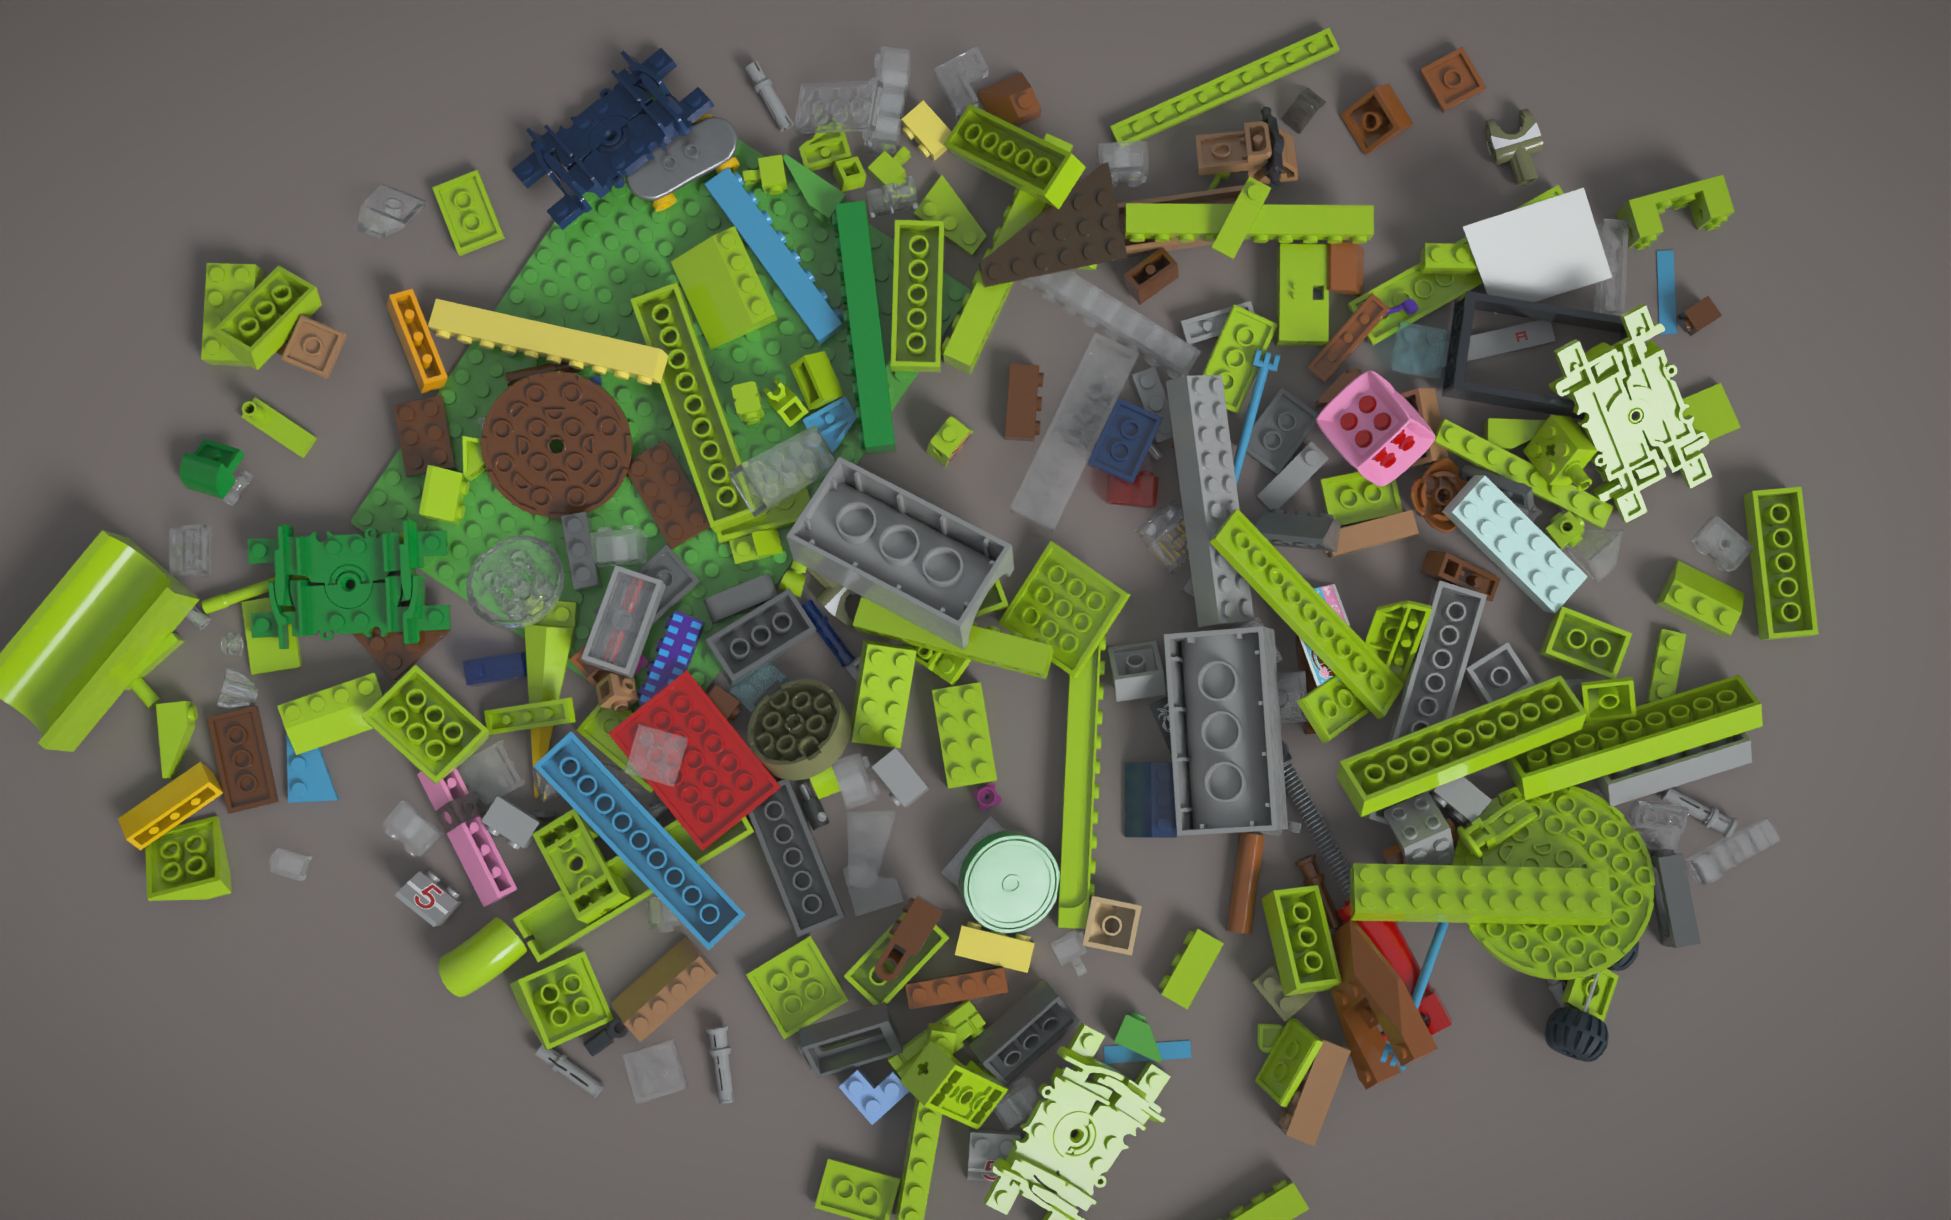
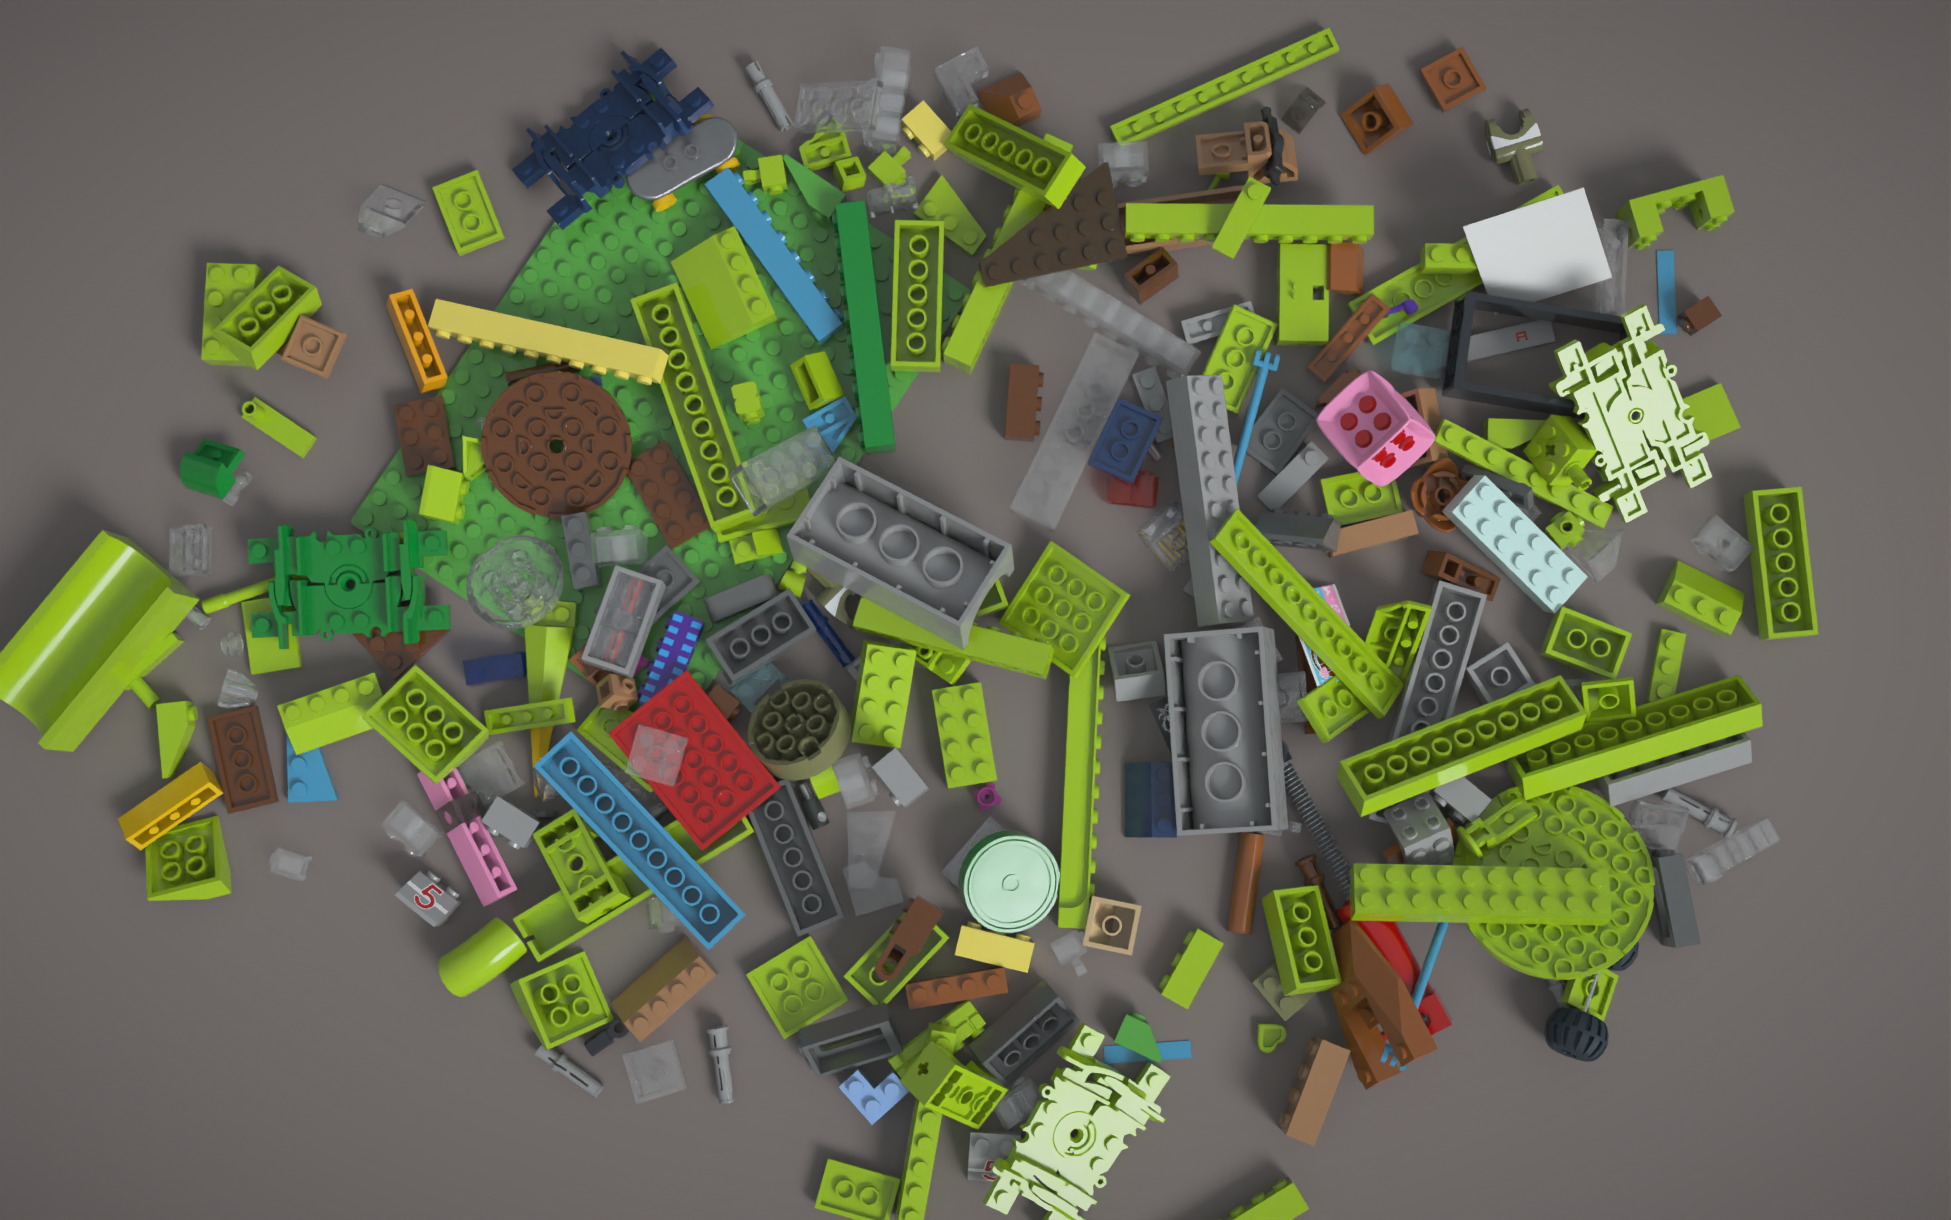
(785, 403): lime brick -> none
(948, 440): lime torso -> none
(1288, 1062): lime tile -> none

